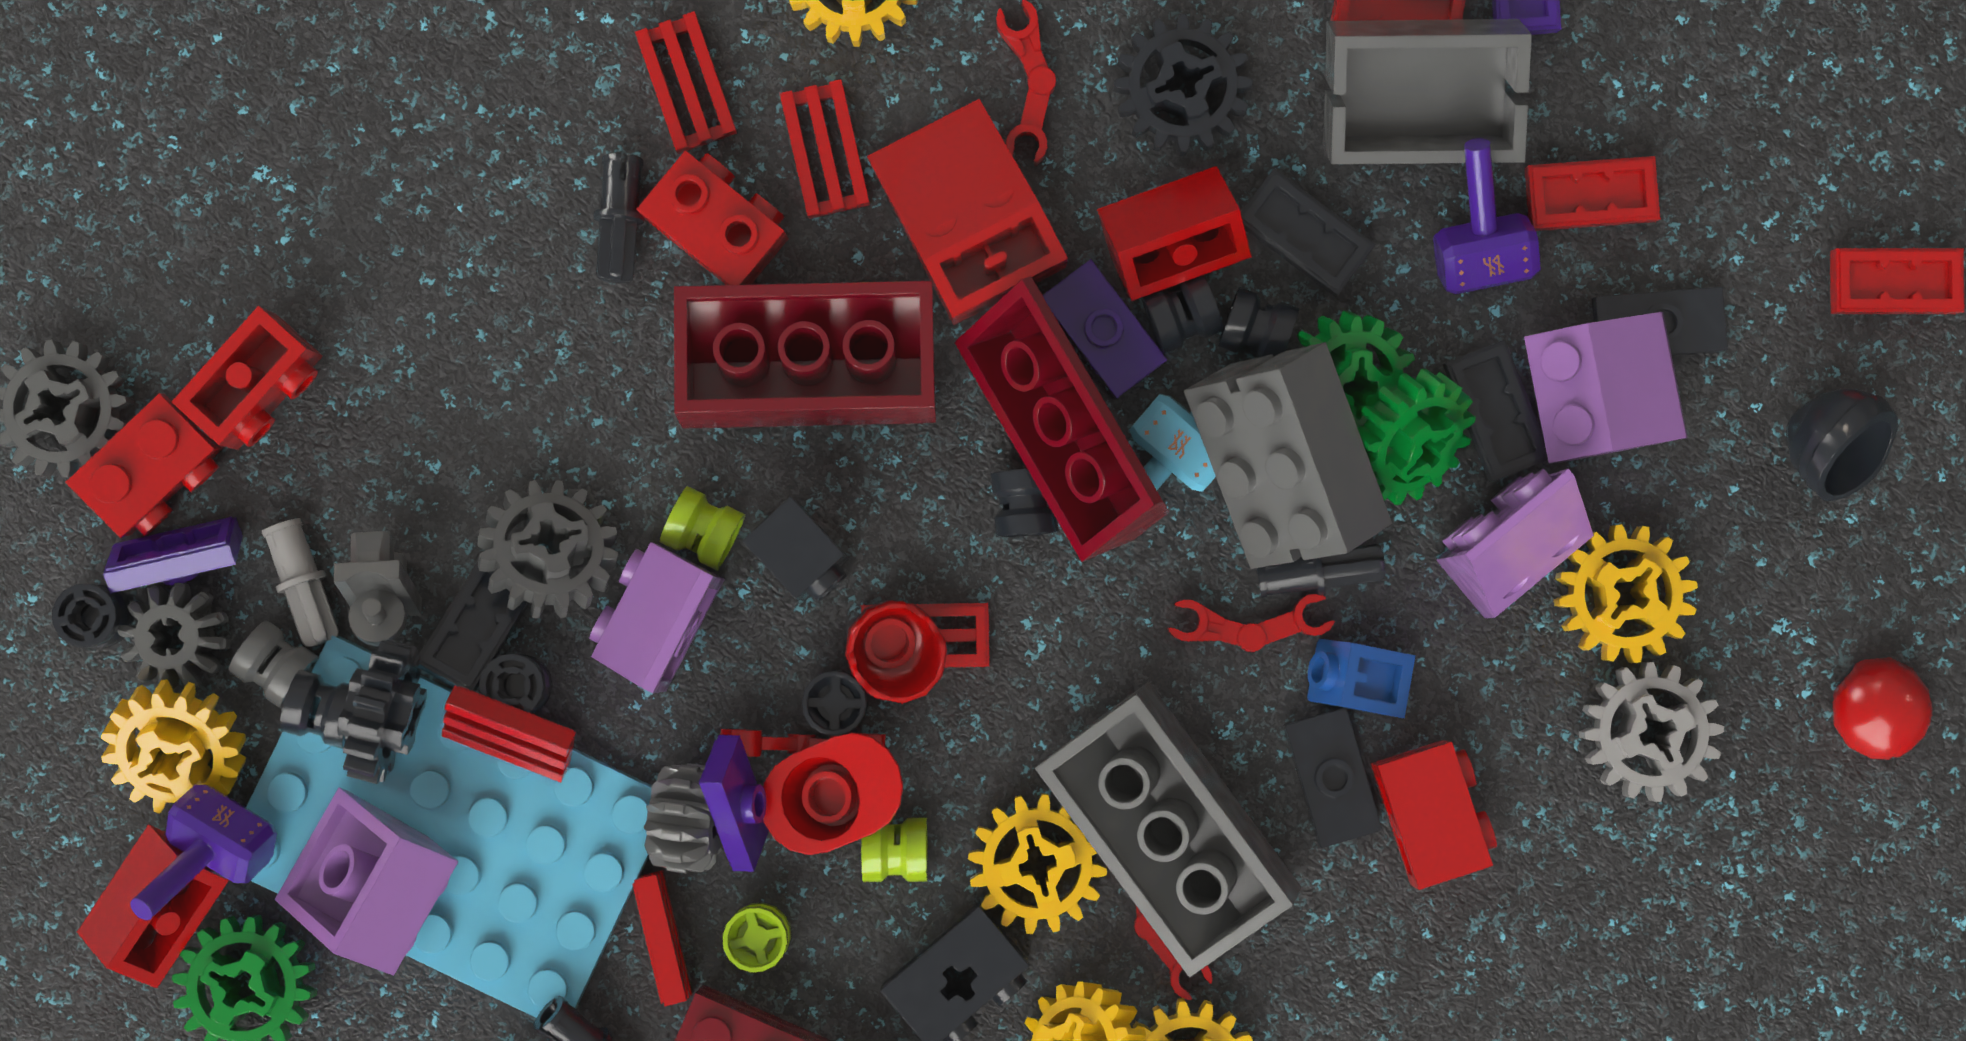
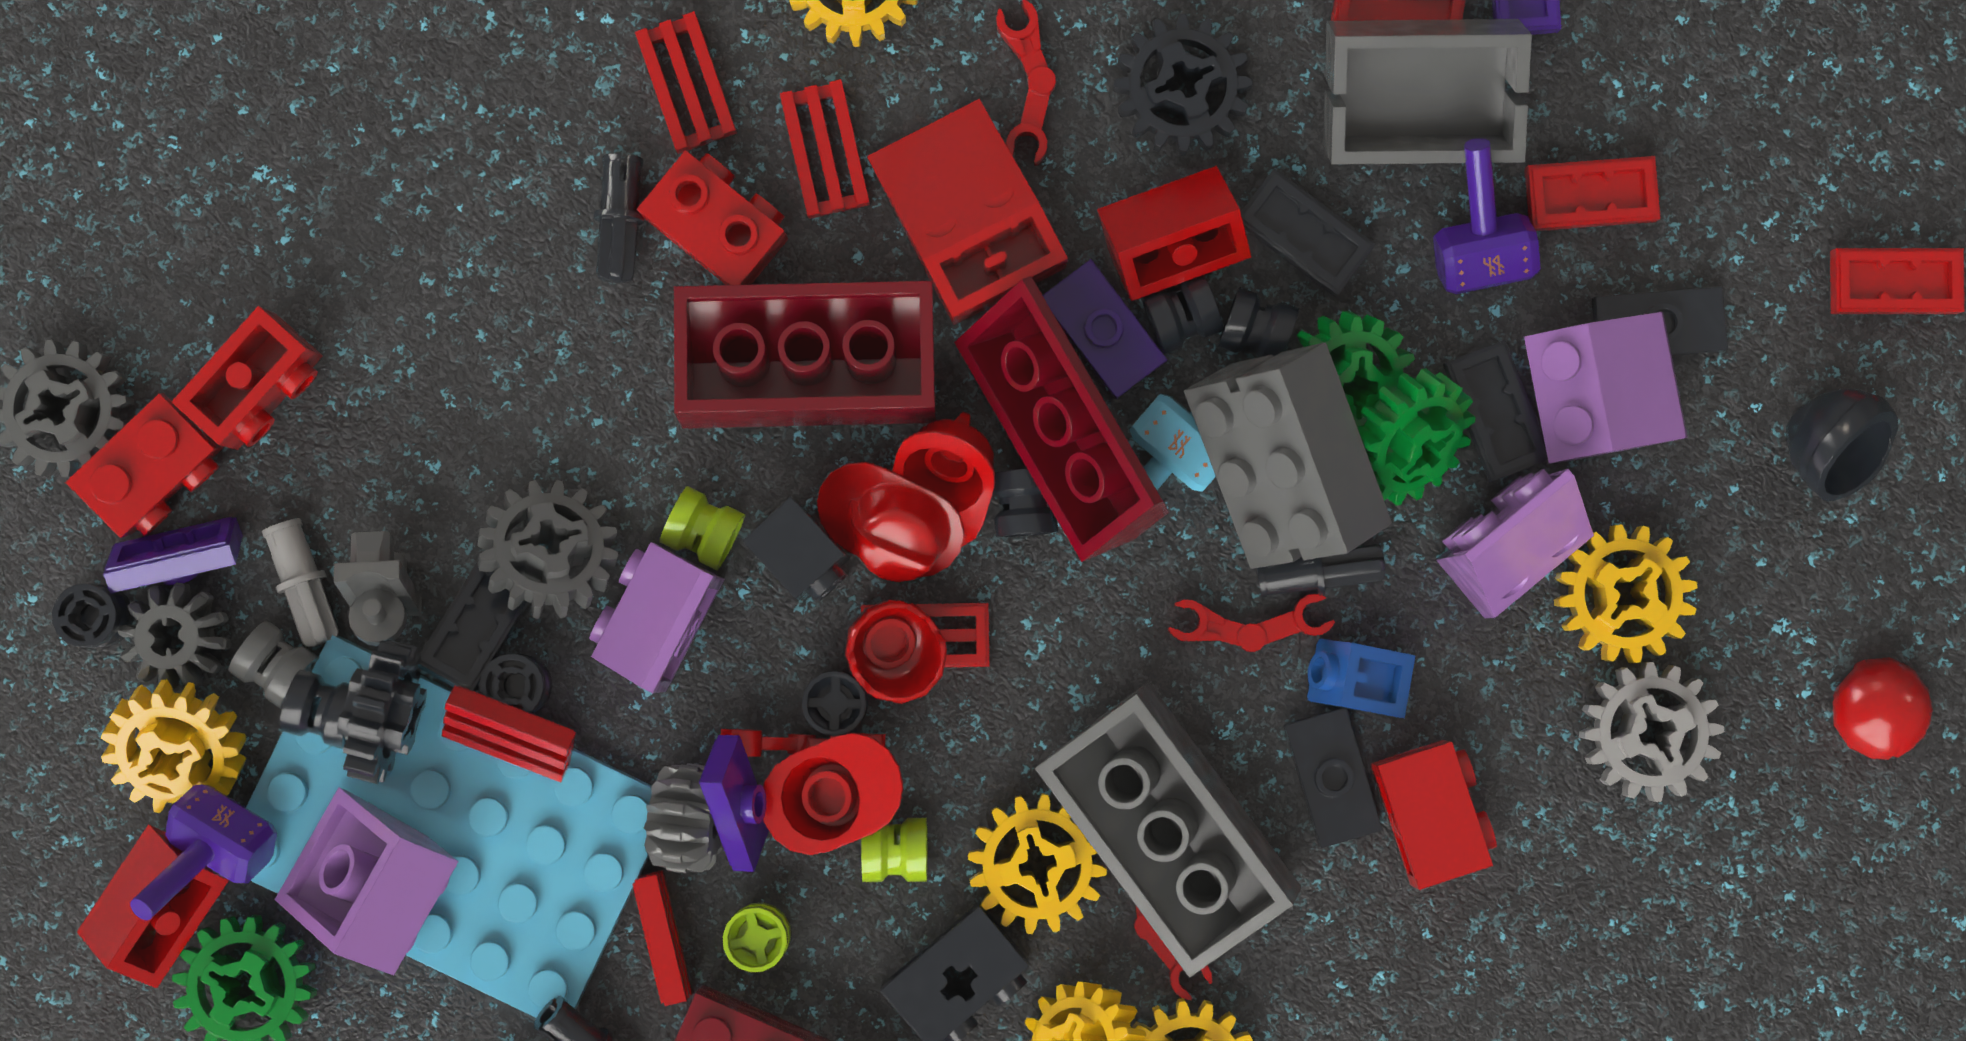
(889, 521): none -> red piece
(954, 464): none -> red piece

